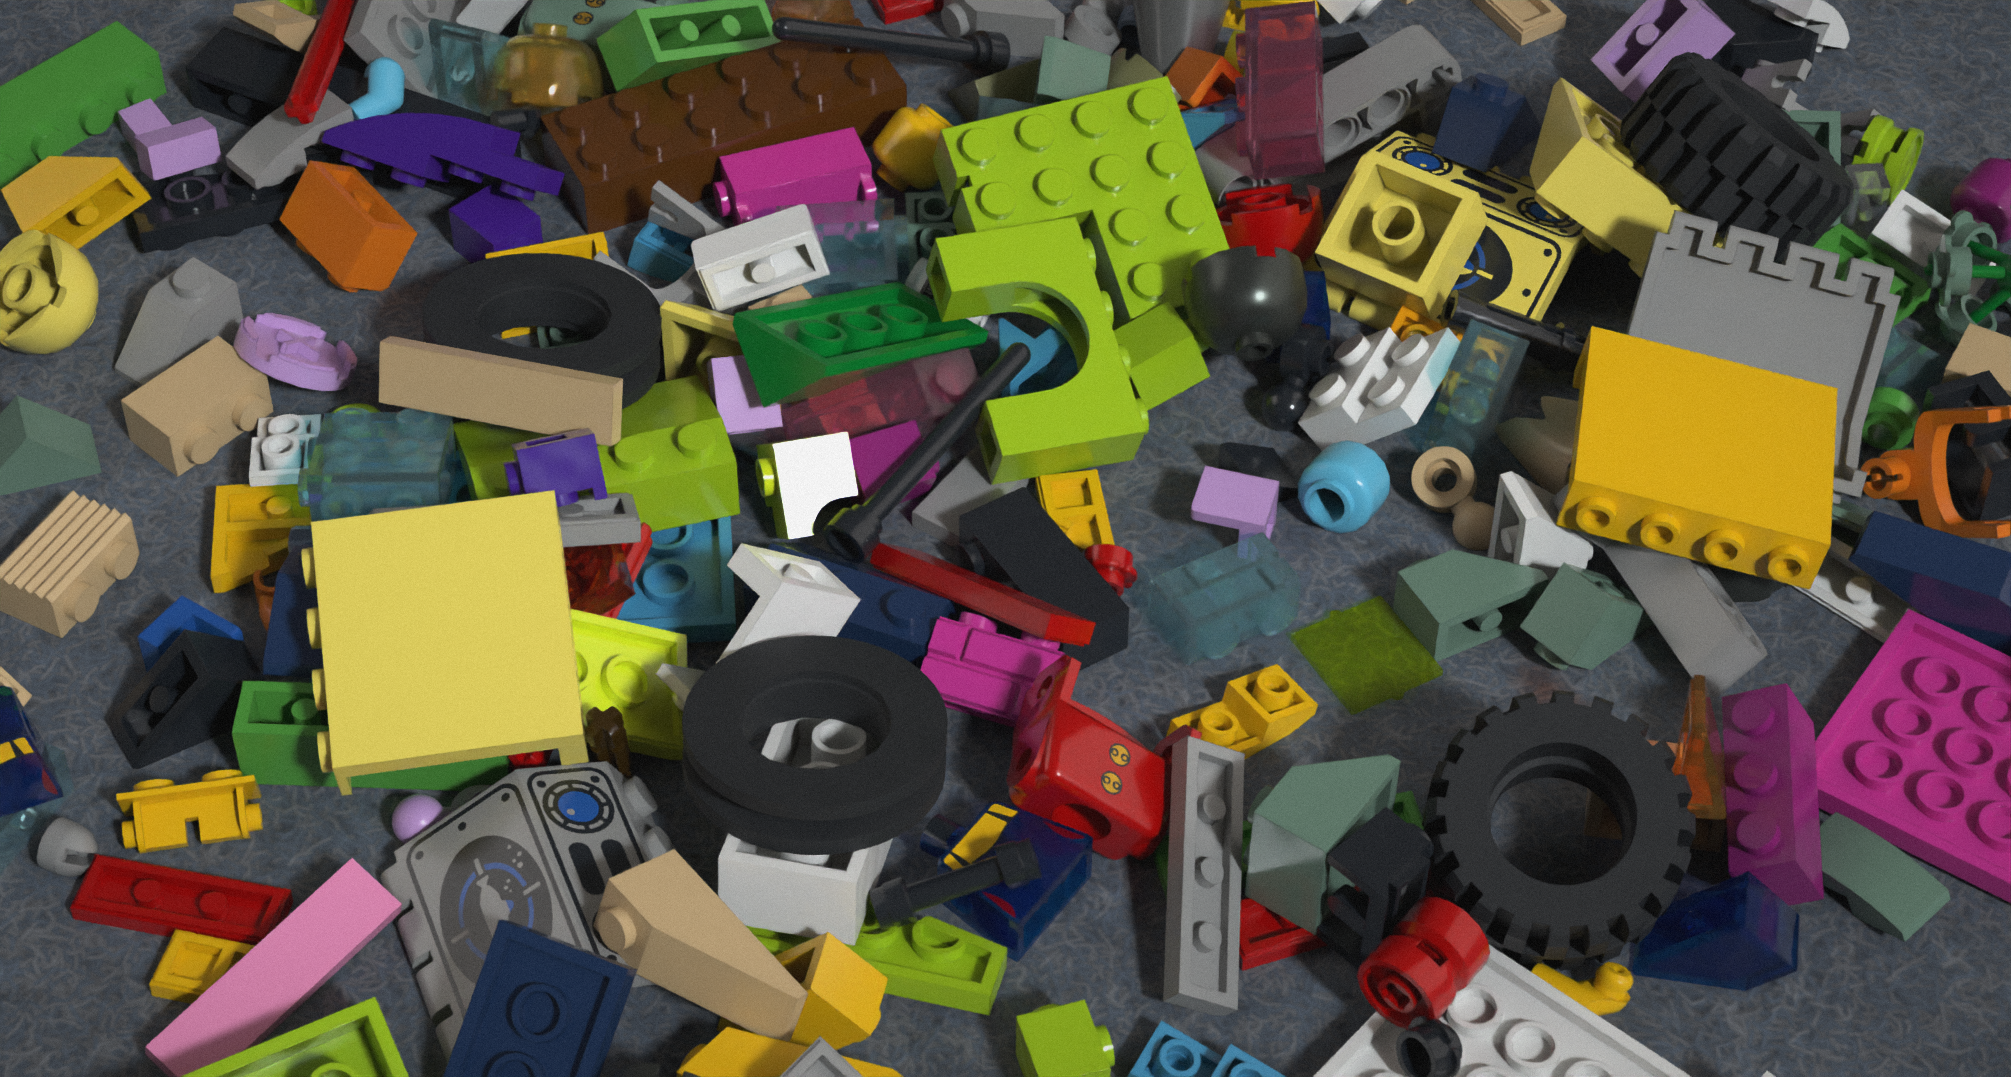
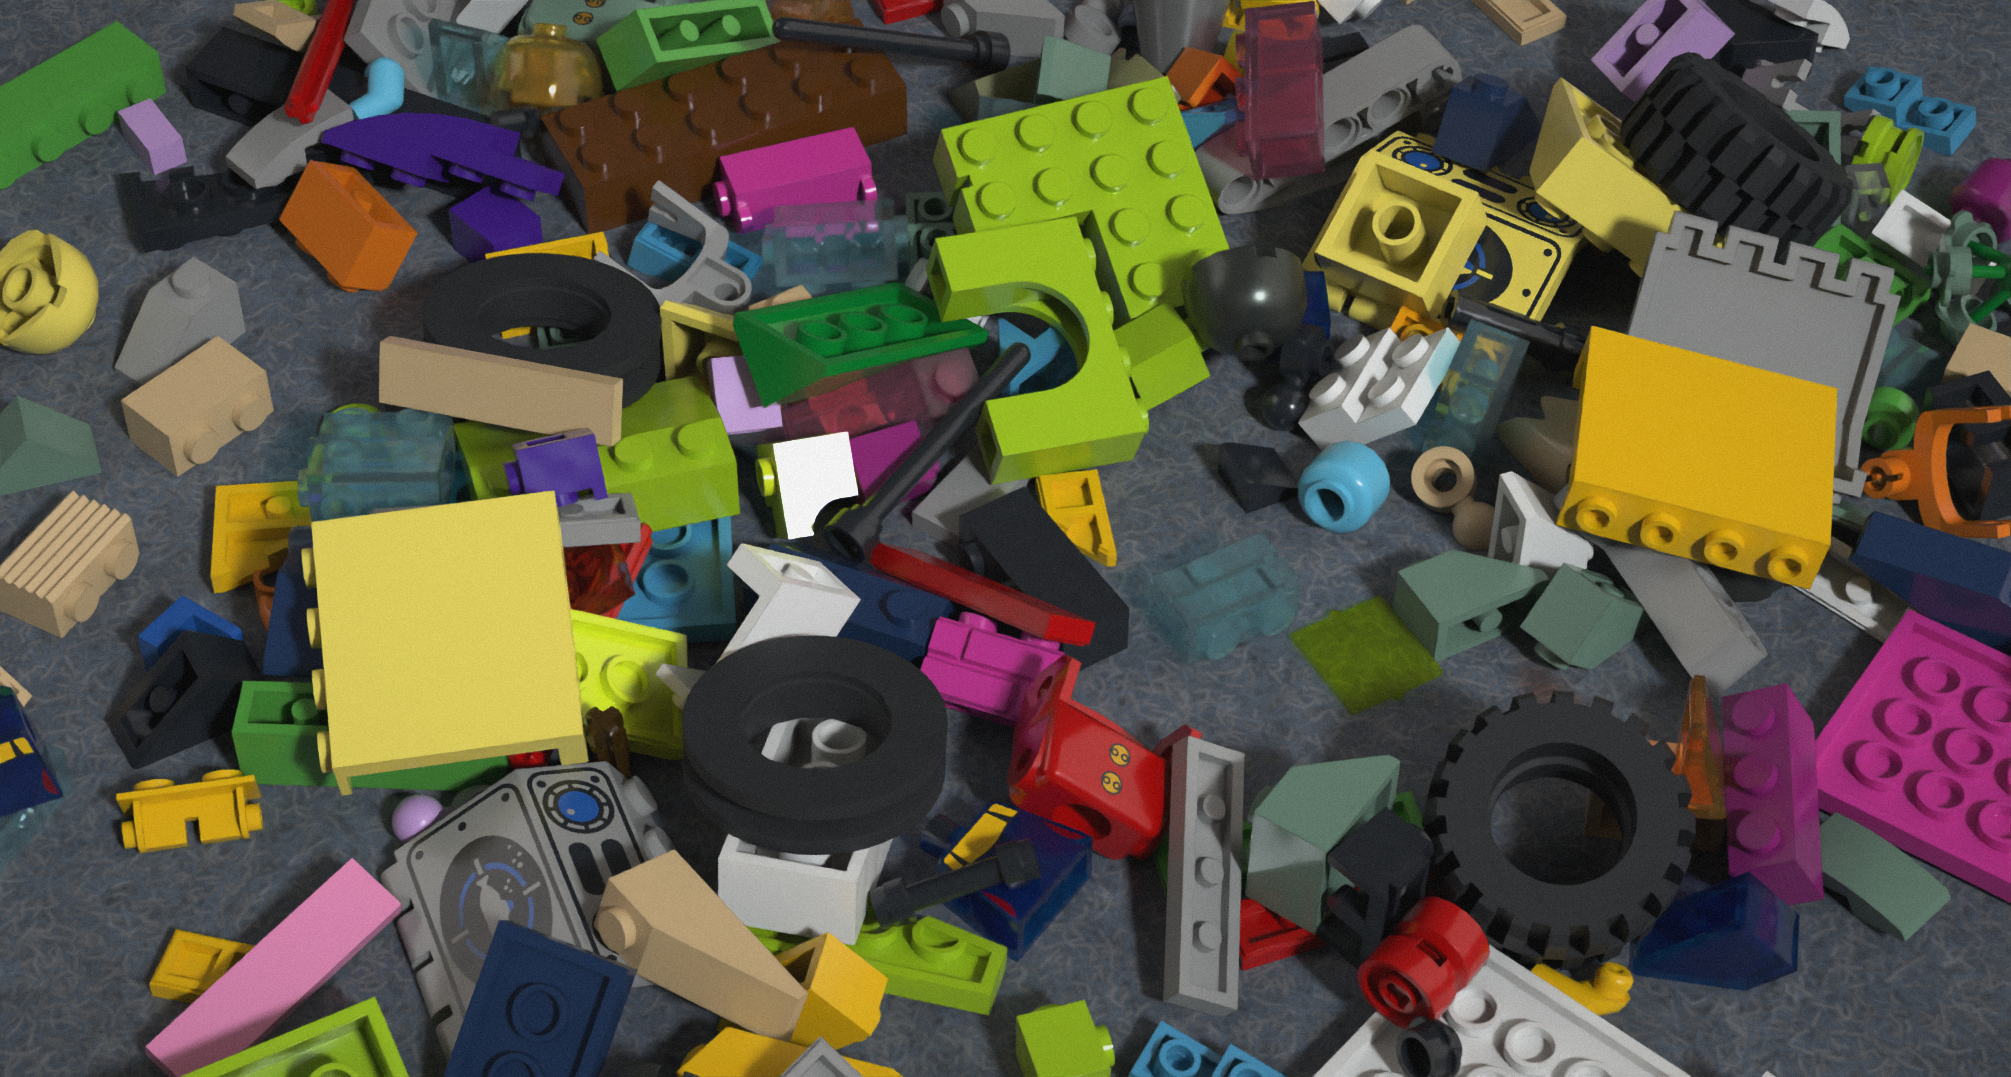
(66, 848): light grey hinge -> none
(74, 197): yellow slope -> none
(167, 899): red tile -> none
(177, 148): lavender piece -> none
(281, 448): white slope -> none
(295, 352): lavender tile -> none
(759, 257): white slope -> none
(908, 148): yellow head -> none
(1113, 564): red plate -> none
(1236, 502): lavender panel -> none
(1252, 712): yellow slope -> none
(1273, 218): red cylinder -> none
(1902, 100): none -> dark azure slope

